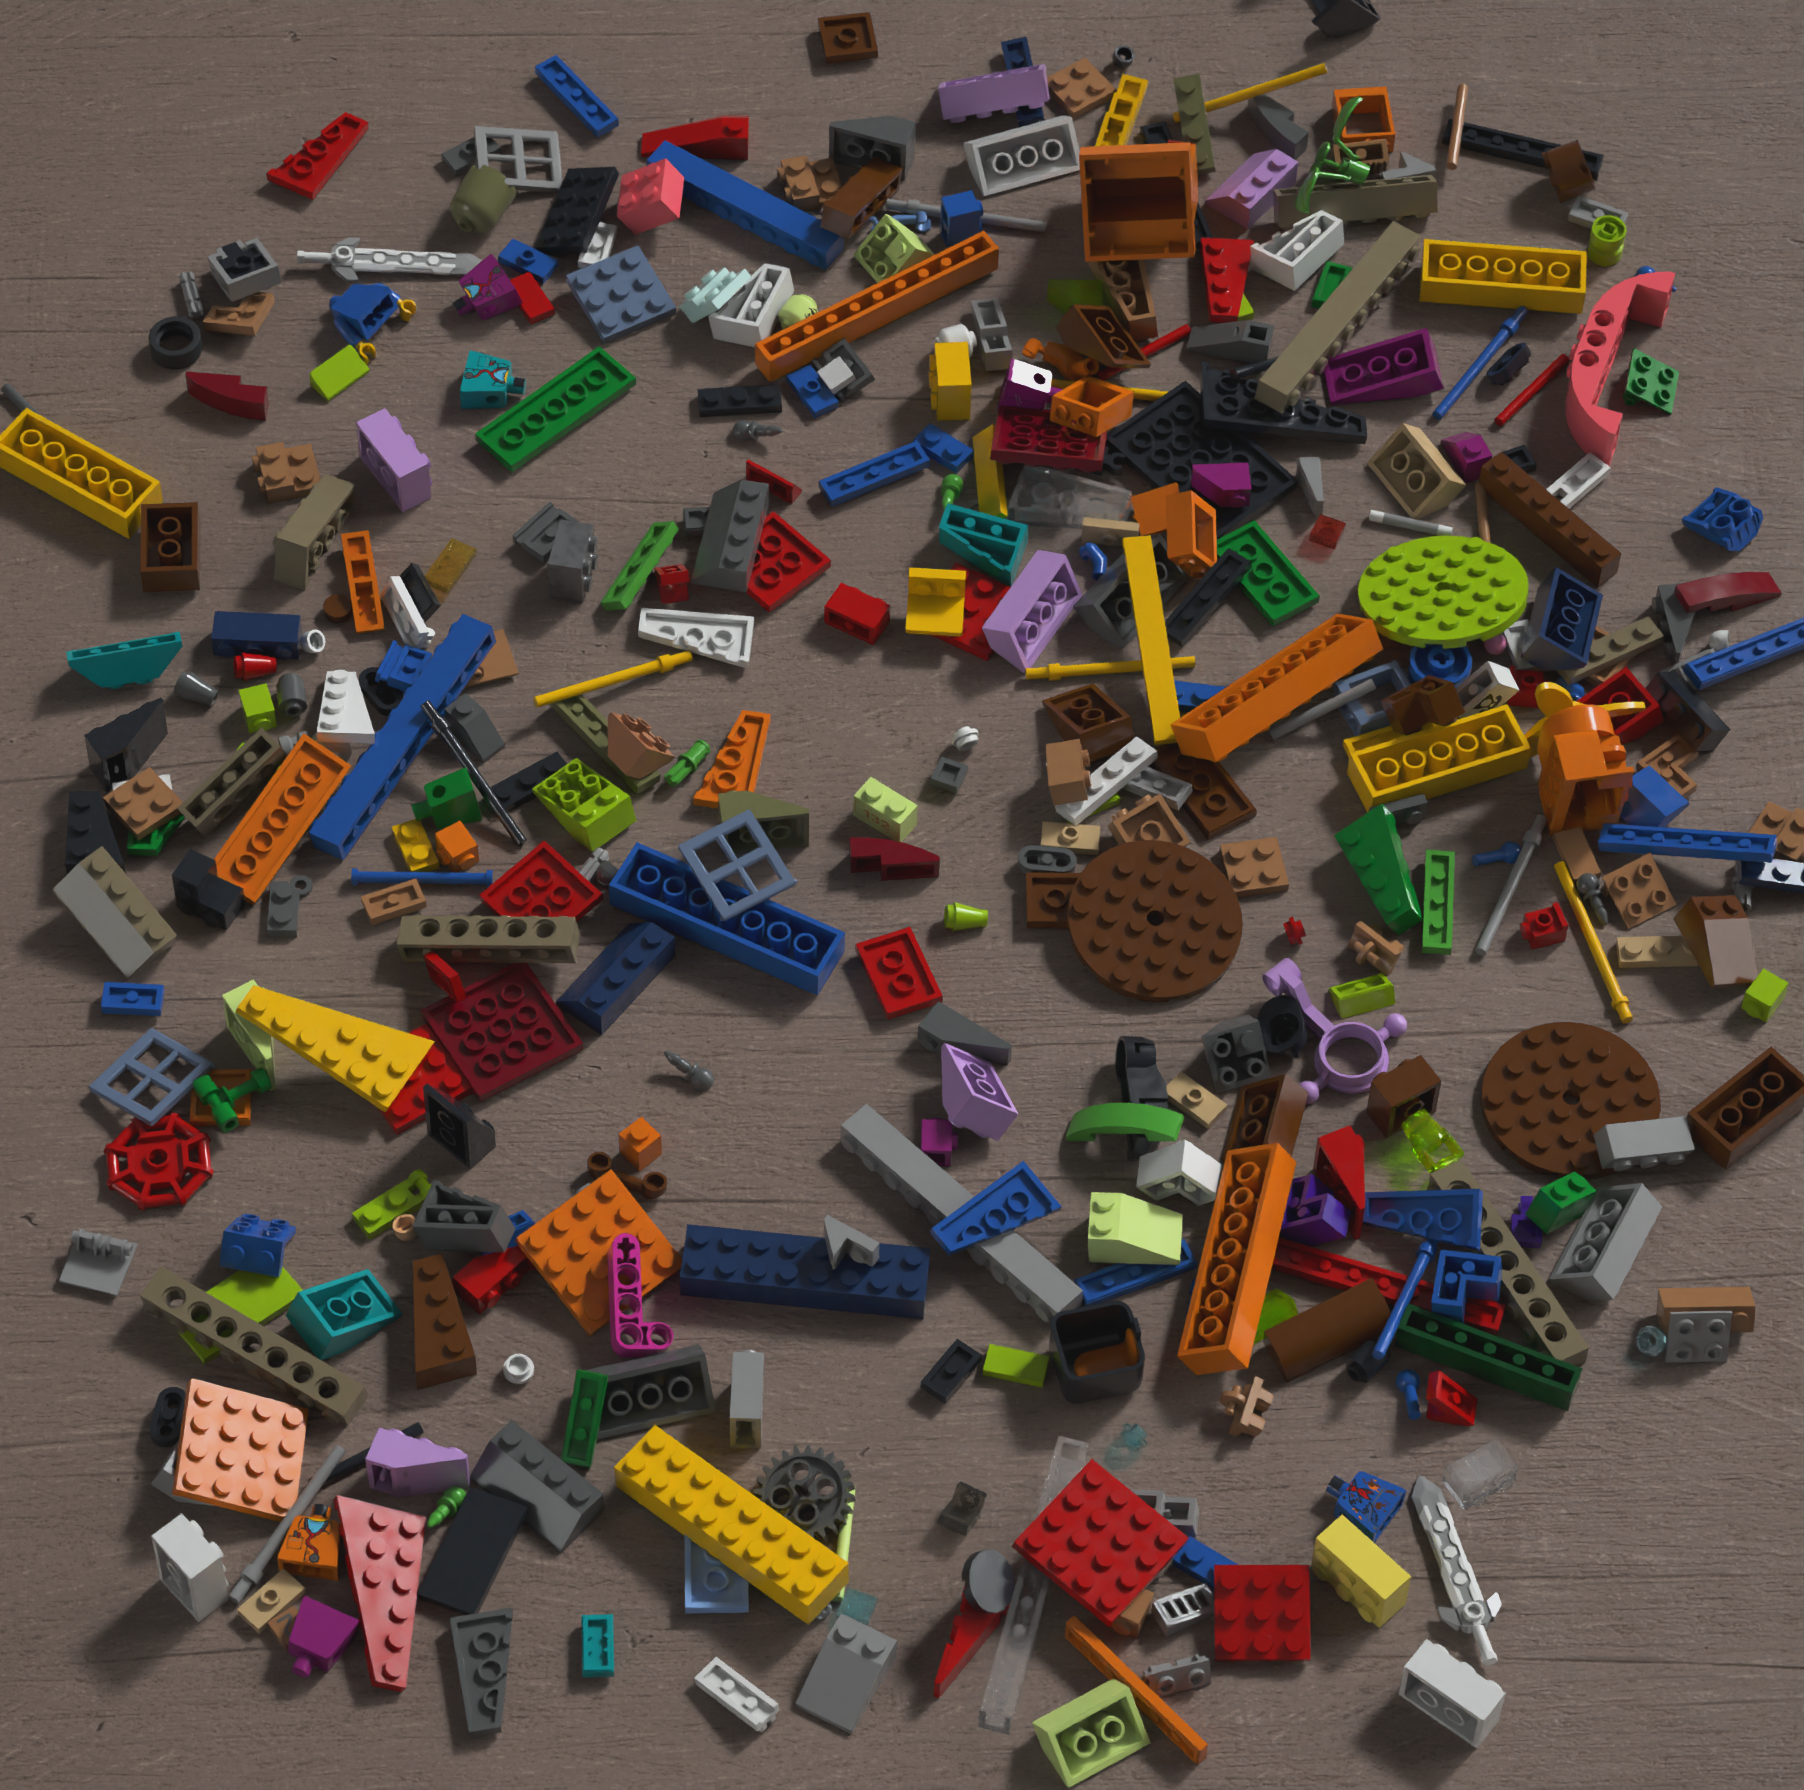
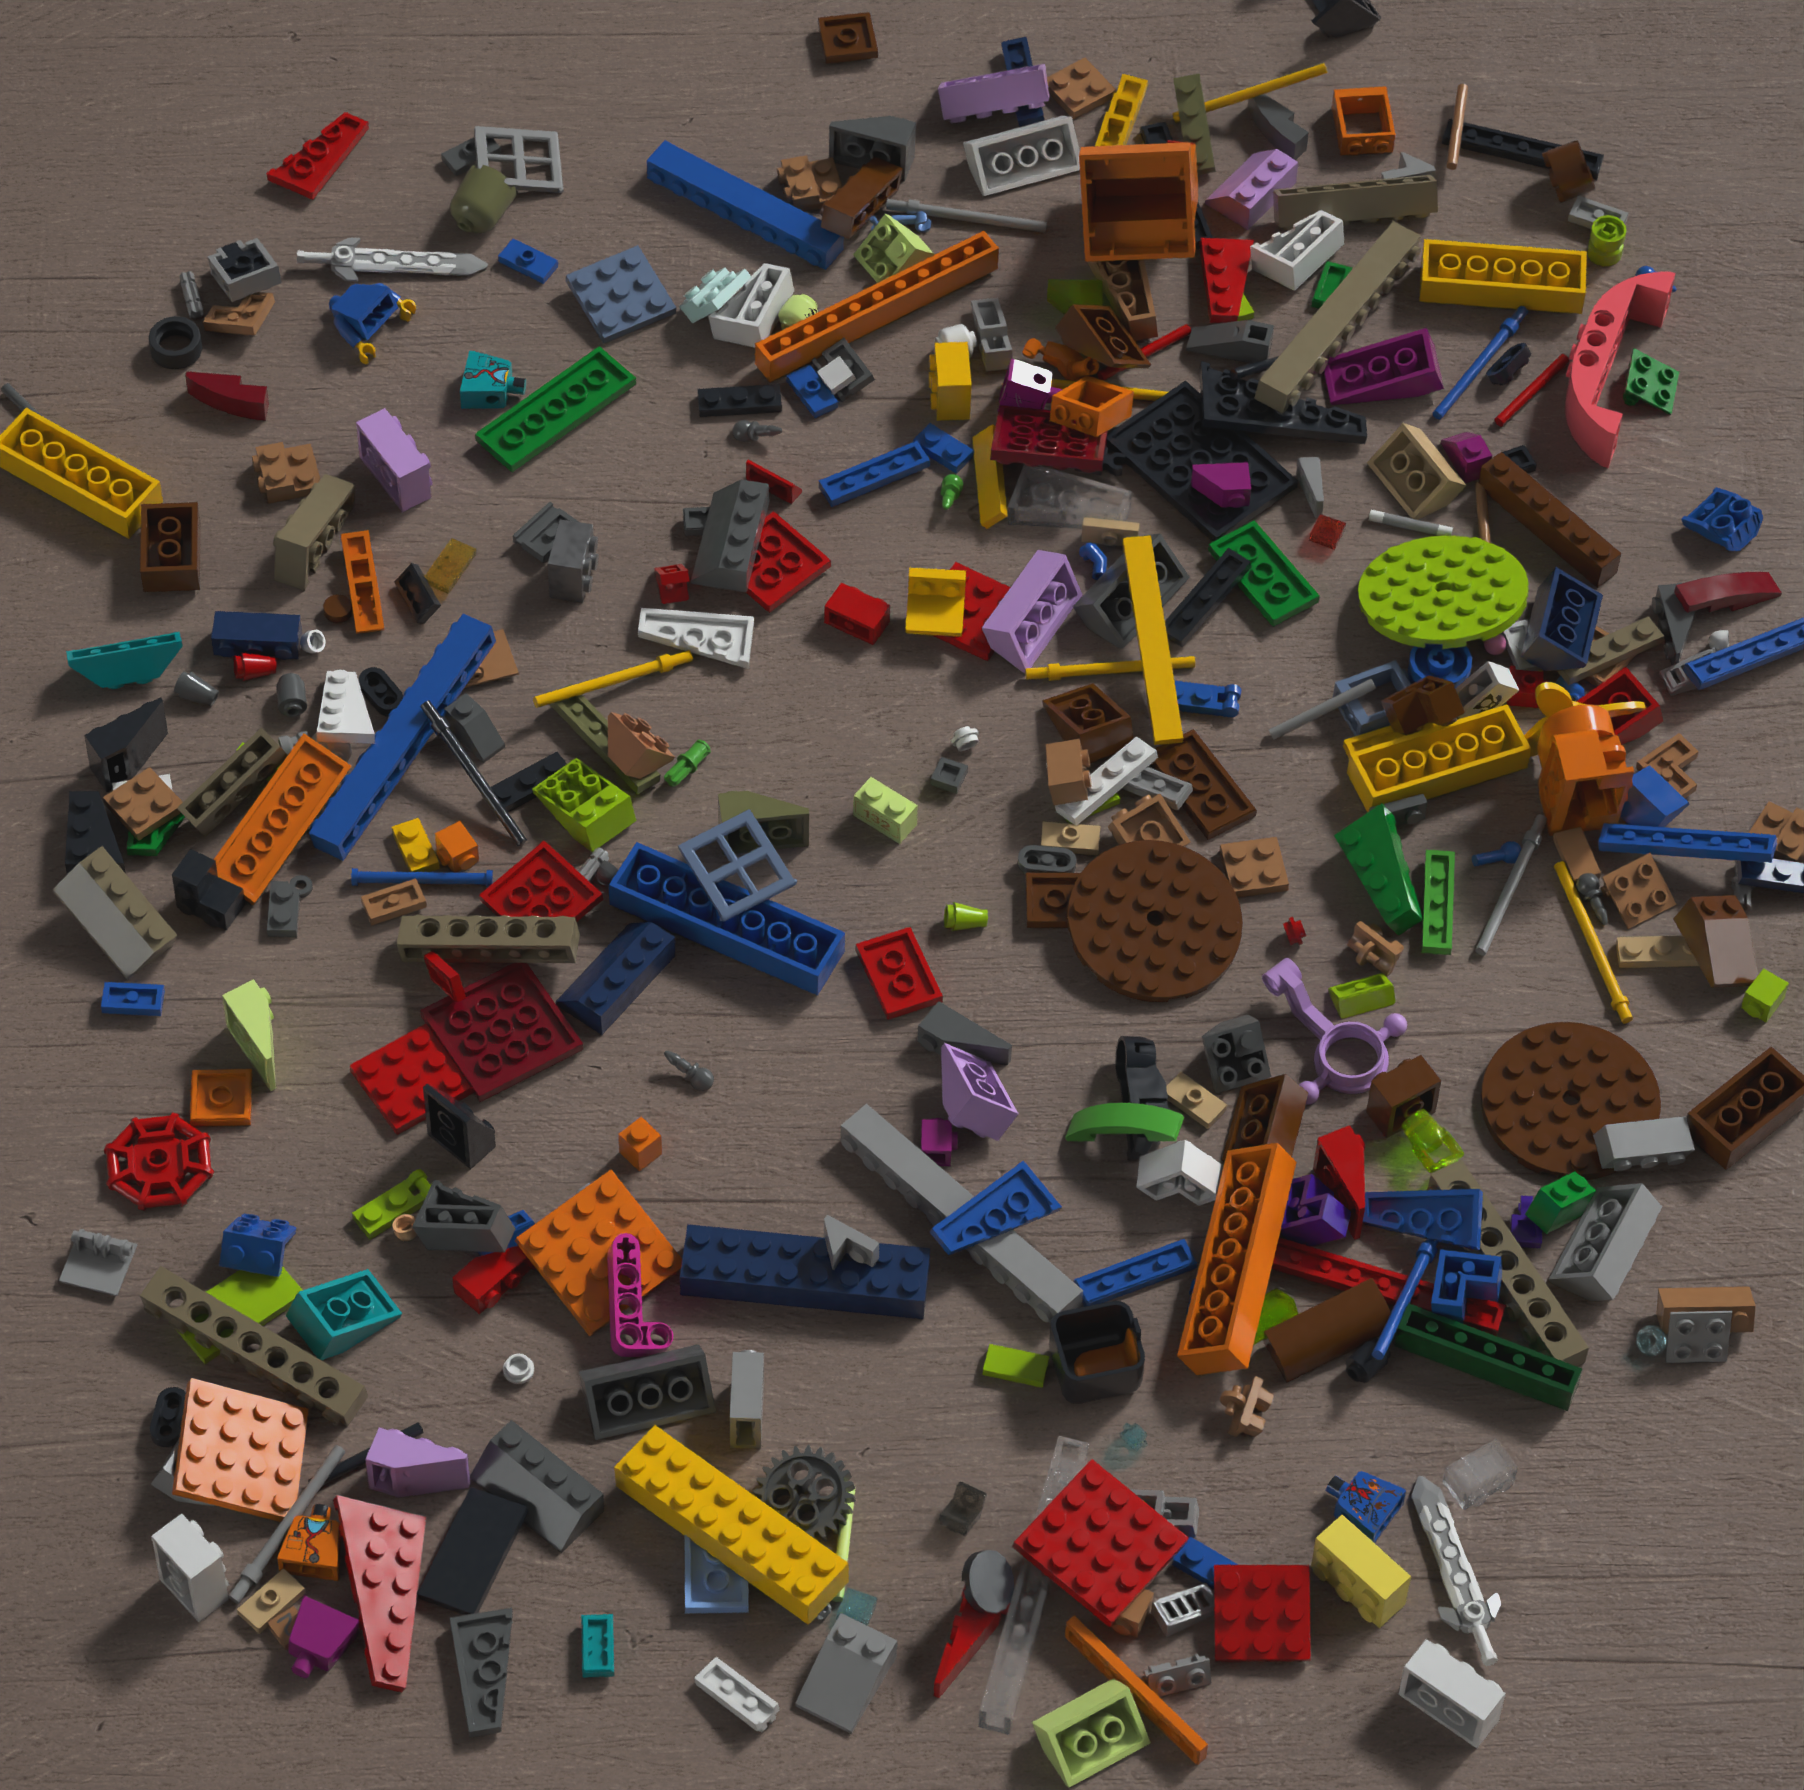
(154, 1076): sand blue window -> none
(223, 1100): green bar -> none
(257, 708): lime brick -> none
(338, 373): lime slope -> none
(354, 1051): yellow wing -> none
(402, 666): blue plate -> none
(405, 614): white hinge -> none
(440, 1332): reddish brown wedge -> none
(447, 1505): bright green bar -> none
(449, 800): green torso -> none
(487, 290): magenta torso -> none
(535, 302): red tile -> none
(576, 96): blue plate -> none
(577, 210): black plate -> none
(584, 1418): green tile -> none
(600, 245): white plate -> none
(639, 566): bright green plate -> none
(650, 196): coral brick -> none
(652, 1186): reddish brown bar -> none
(708, 138): red wedge -> none
(738, 761): orange wing -> none
(892, 859): dark red slope -> none
(951, 1371): black plate -> none
(960, 217): blue brick -> none
(984, 541): teal wedge -> none
(1125, 51): black hinge -> none
(1132, 1231): yellowish green slope -> none
(1151, 509): orange piece -> none
(1191, 533): orange window -> none
(1276, 687): orange brick -> none
(1282, 1026): black piece -> none
(1349, 169): bright green plant -> none
(1372, 153): medium nougat brick -> none
(1408, 1382): blue bar -> none
(1449, 1401): red slope -> none
(1544, 927): red brick -> none
(1579, 480): white plate -> none
(1687, 711): black brick -> none

